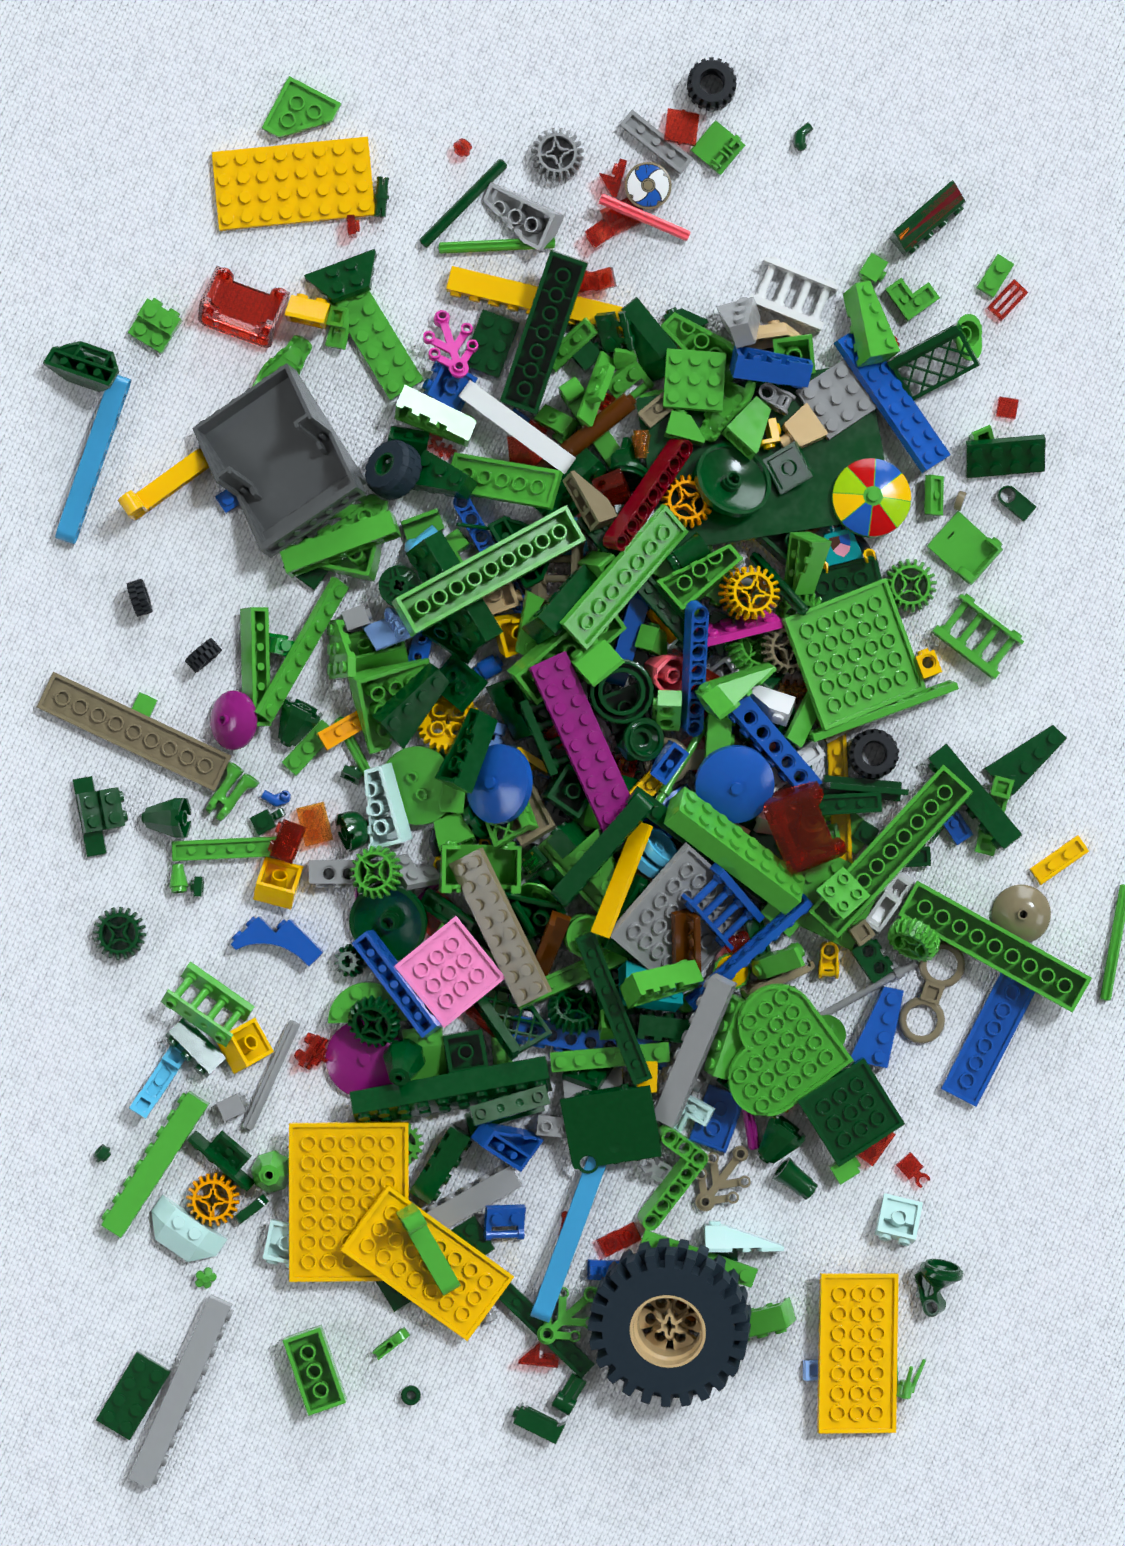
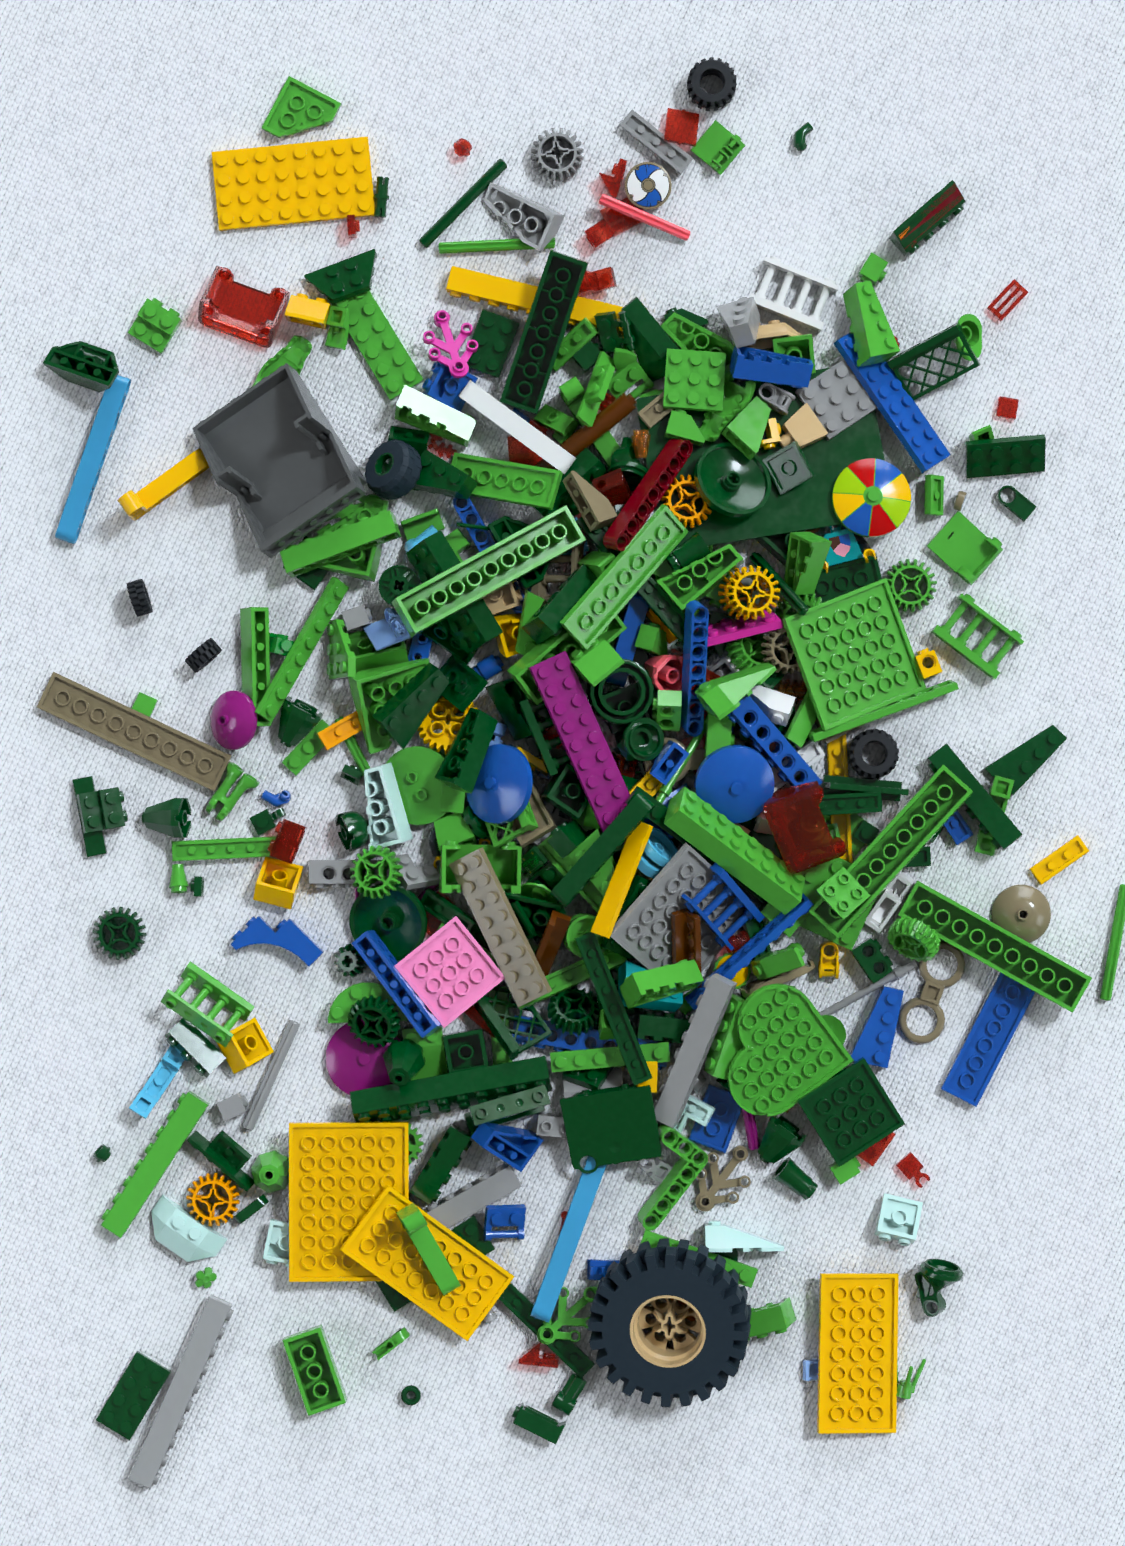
(227, 501): blue plate -> none
(314, 1053): clear red hips -> none
(317, 823): clear orange plate -> none
(619, 1239): clear red slope -> none
(861, 932): dark tan plate -> none
(911, 303): bright green plate -> none
(995, 276): bright green plate -> none

